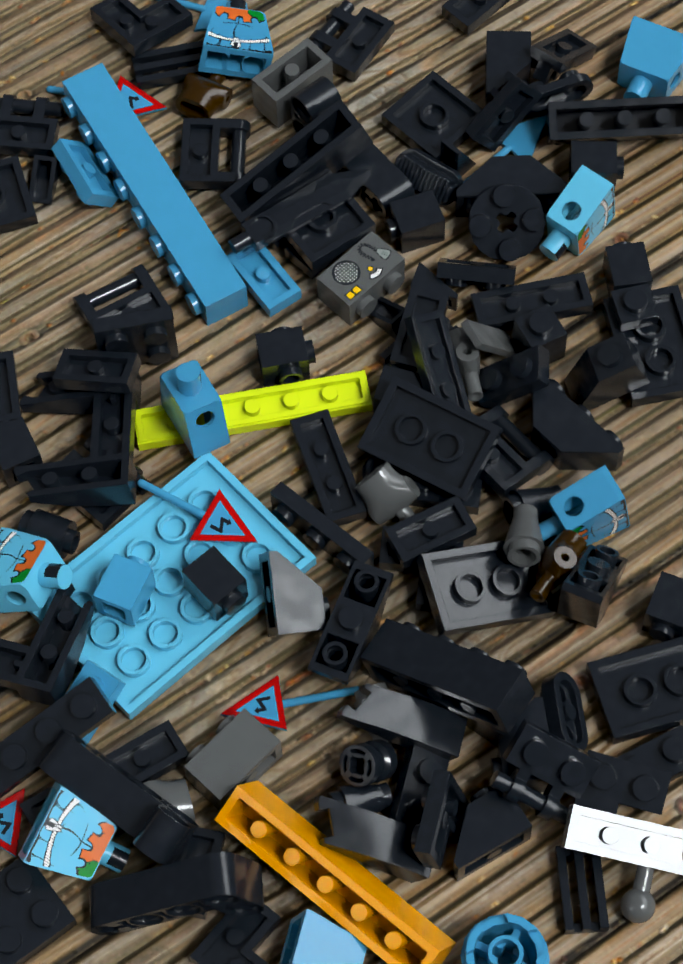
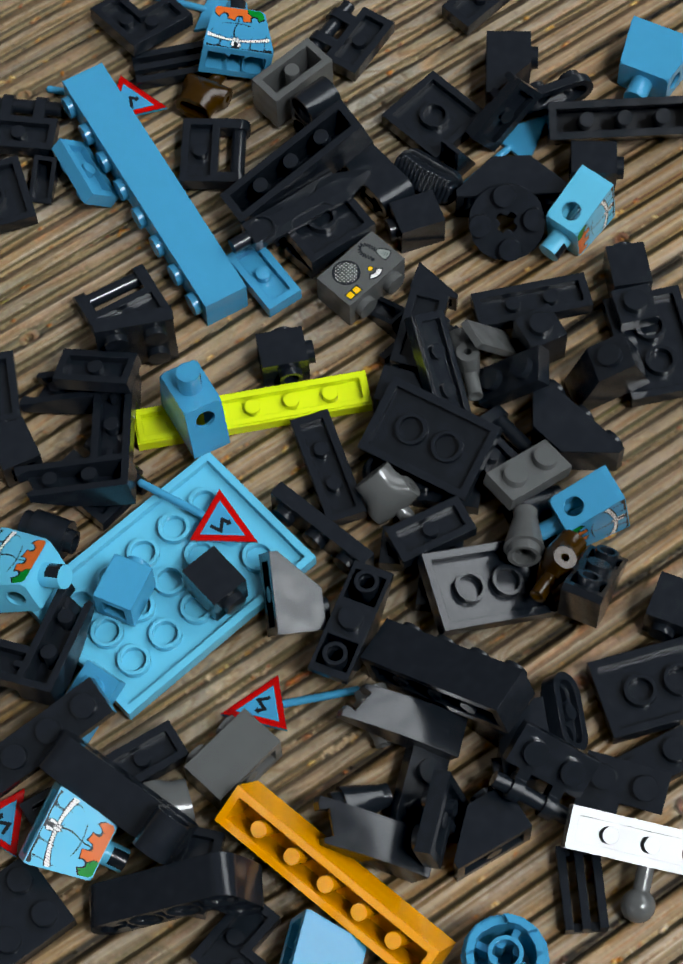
(368, 763): black wheel -> none
(461, 271): black plate -> none
(527, 474): none -> dark grey plate
(560, 54): black plate -> none

